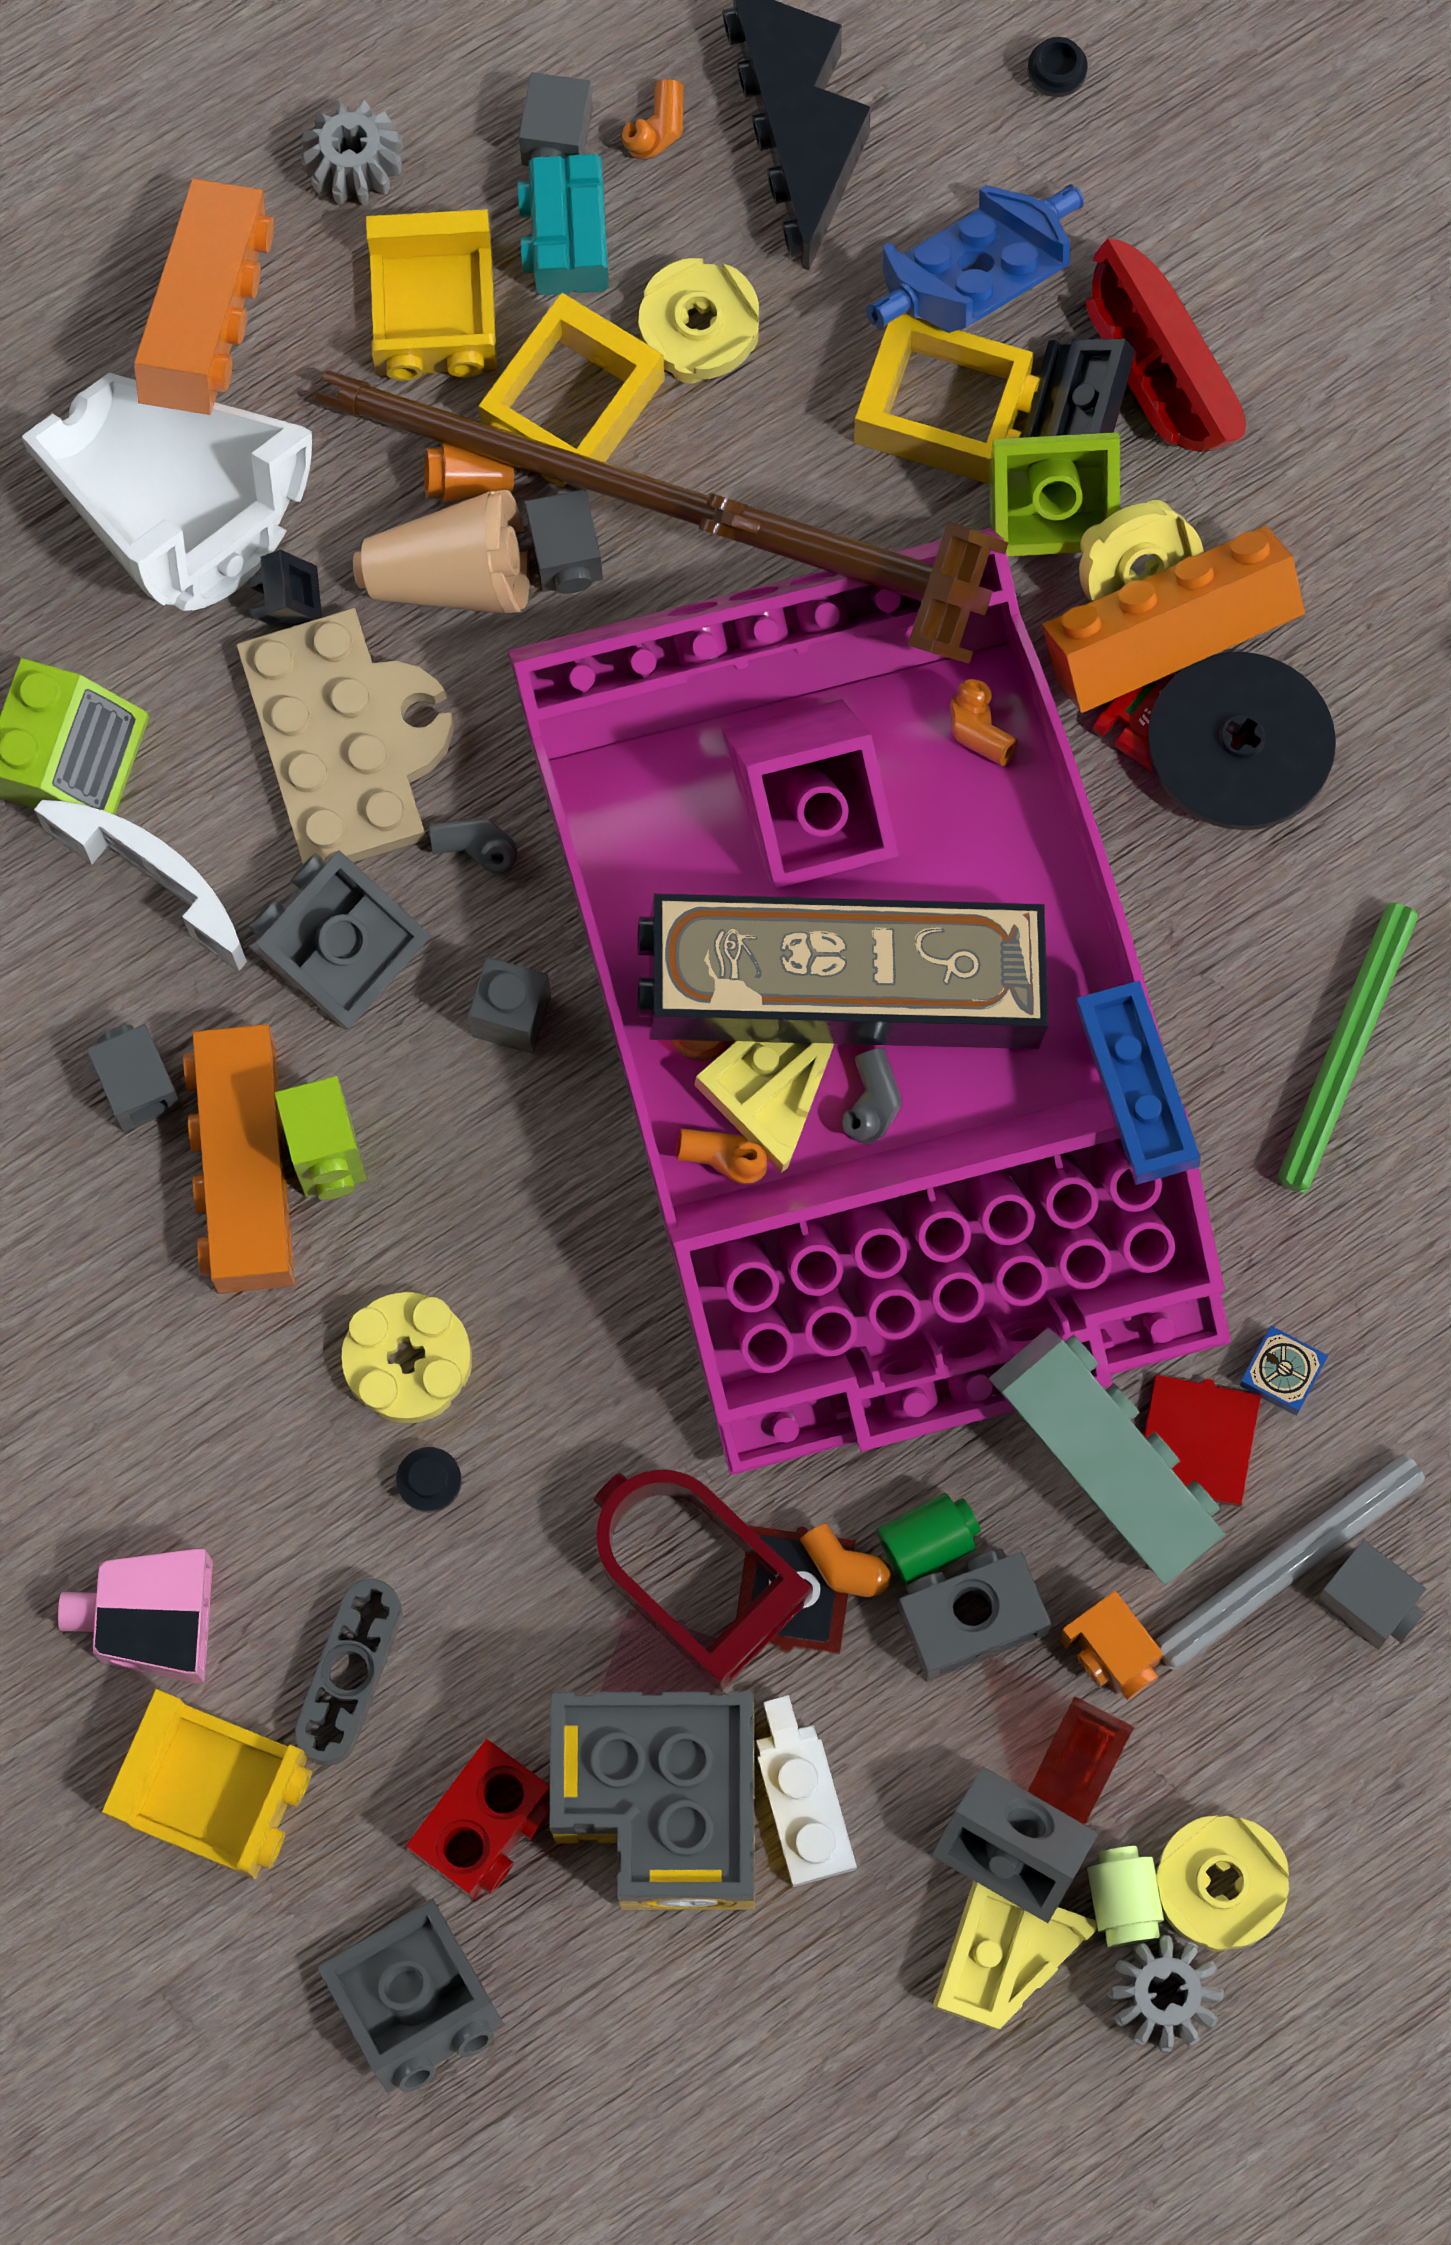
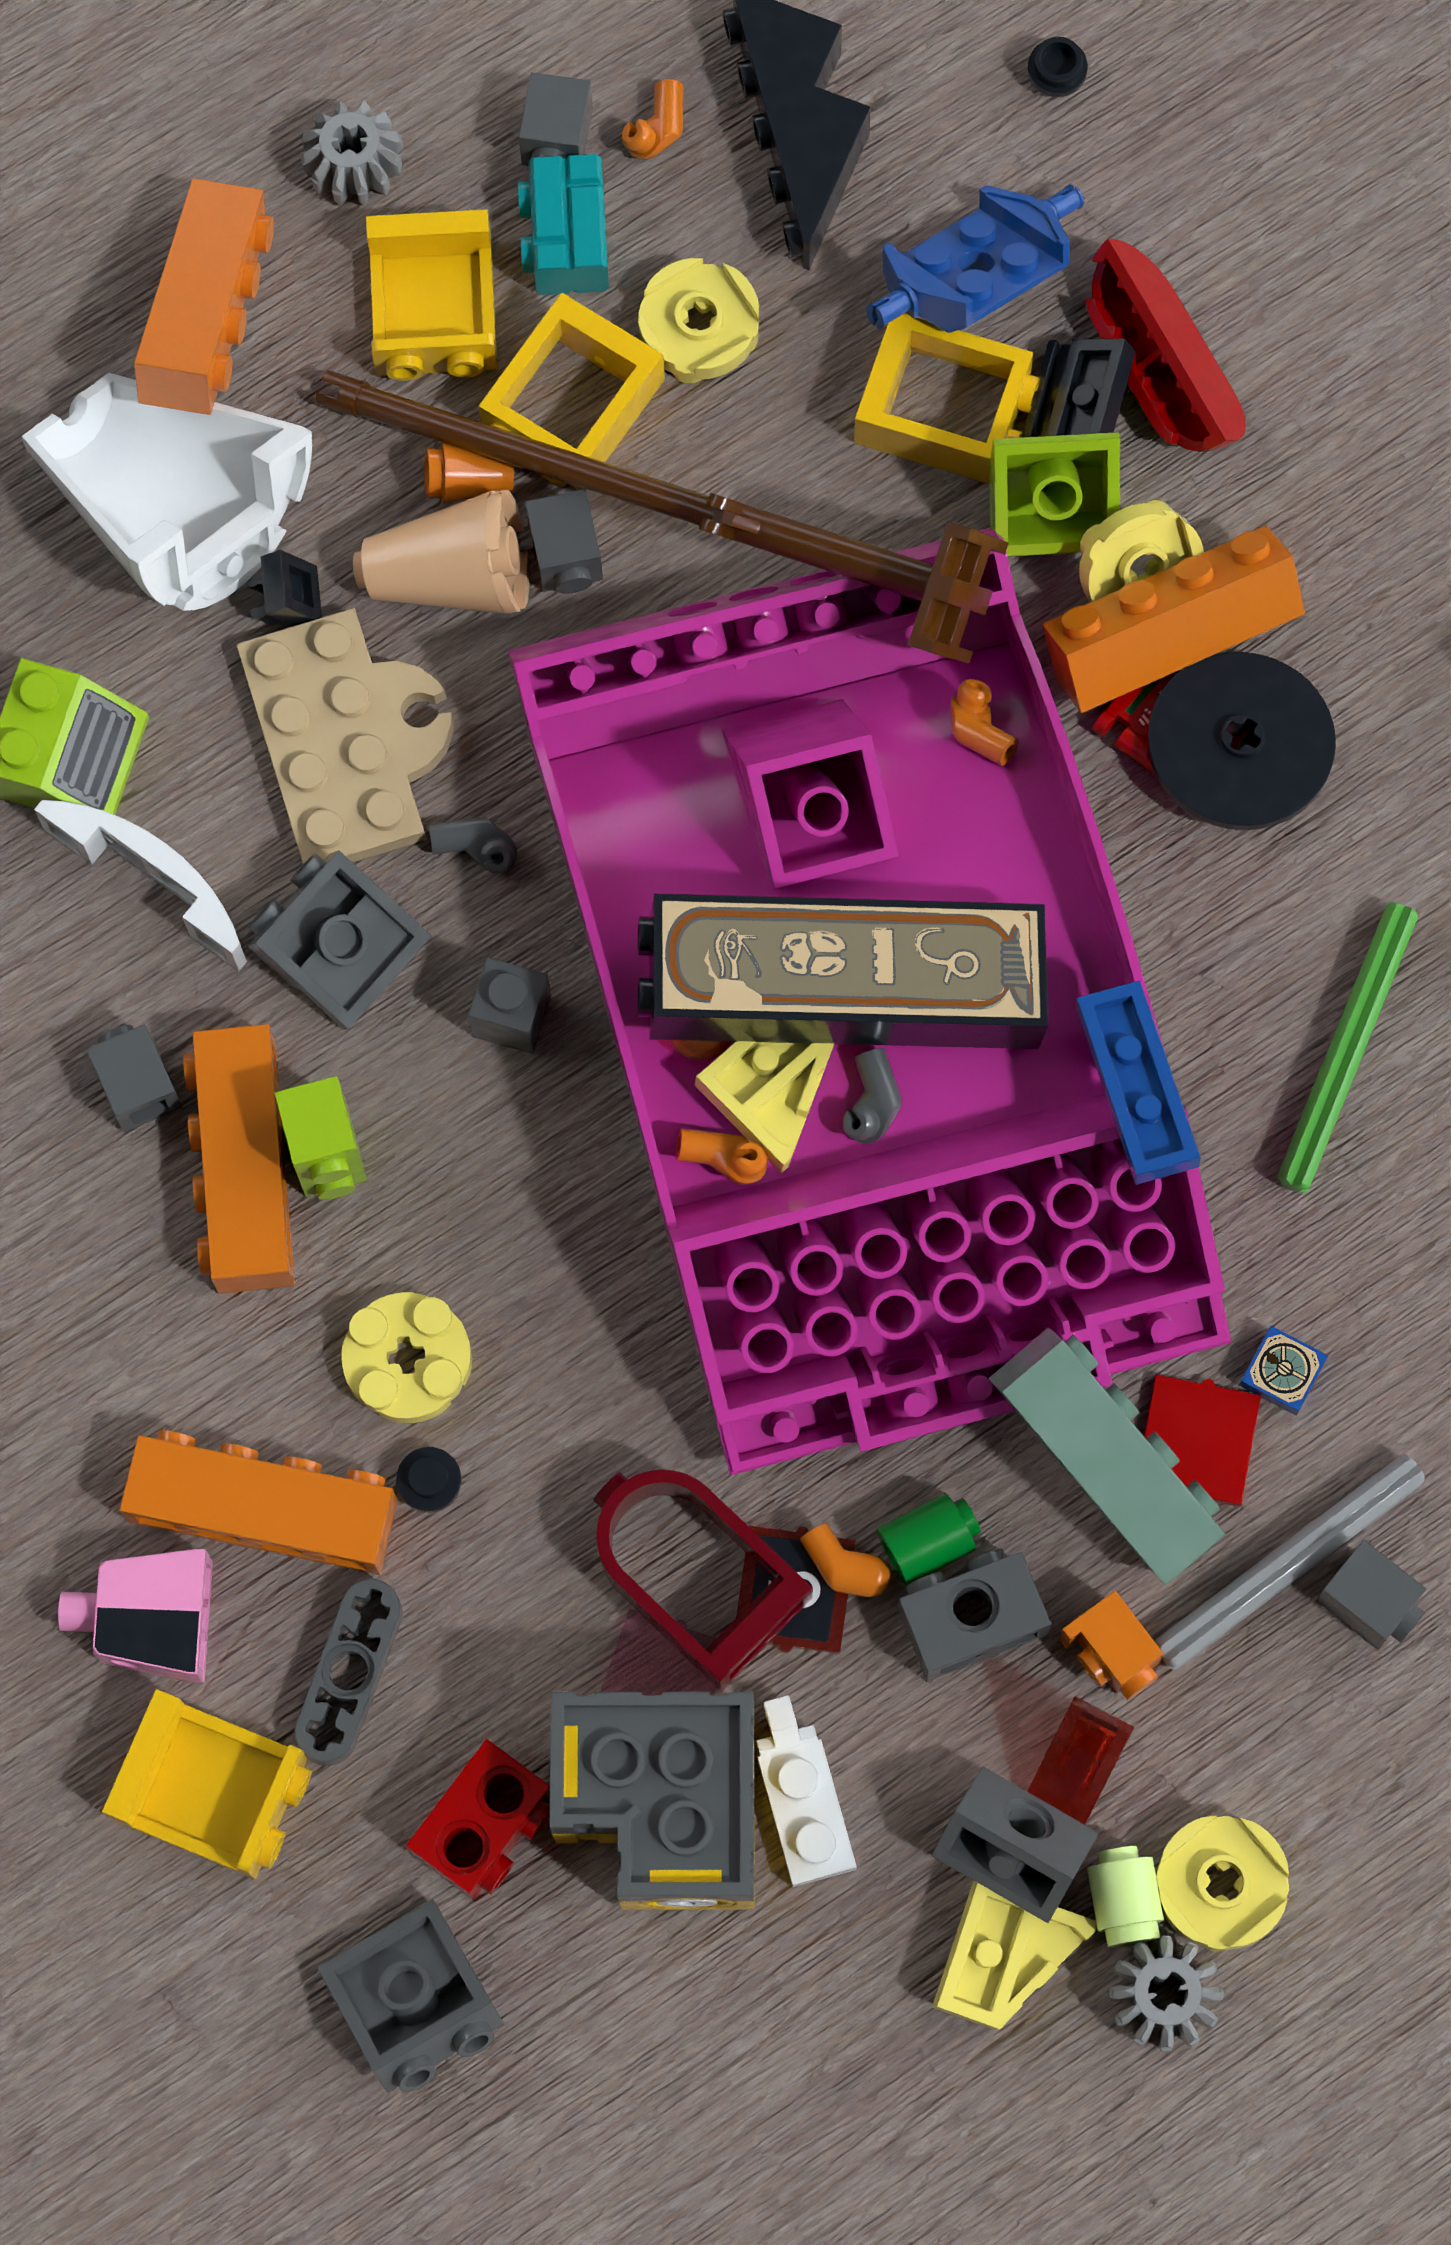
(259, 1503): none -> orange brick

